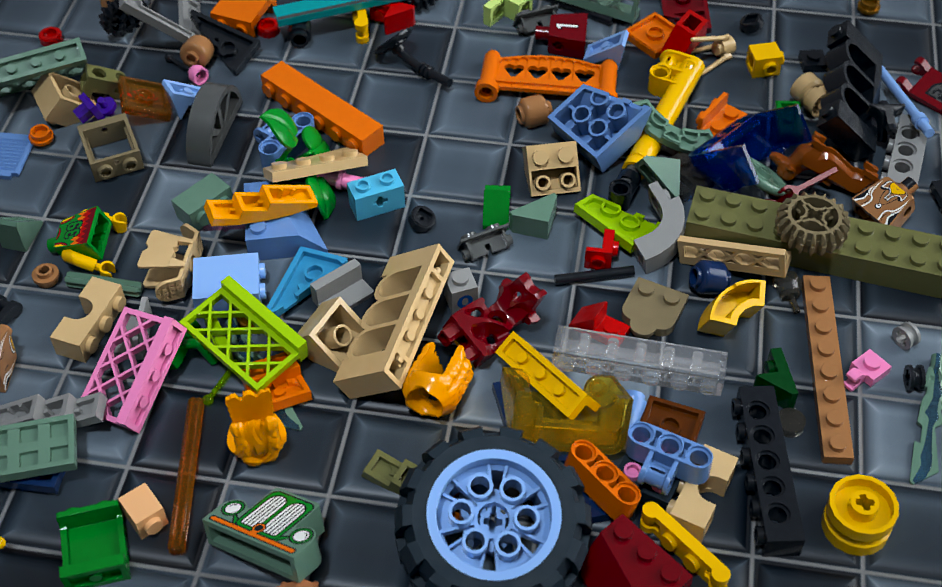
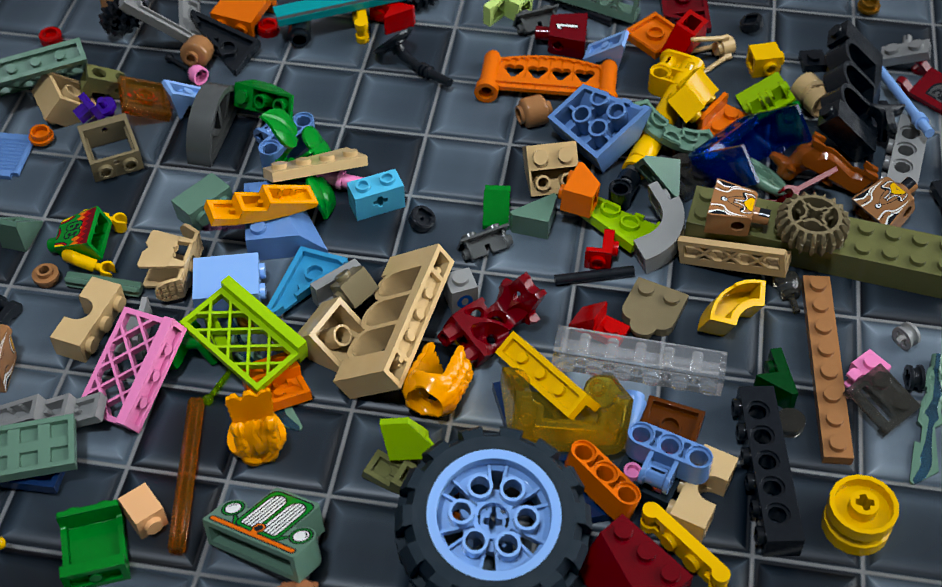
(262, 96): none -> green slope
(330, 113): orange brick -> none
(354, 286): none -> dark tan brick
(404, 438): none -> lime slope
(580, 192): none -> orange slope
(692, 95): none -> yellow brick
(709, 277): dark blue head -> none
(734, 210): none -> medium nougat torso
(766, 95): none -> lime hinge
(887, 394): none -> clear smoke plate
(906, 52): none -> light grey plate

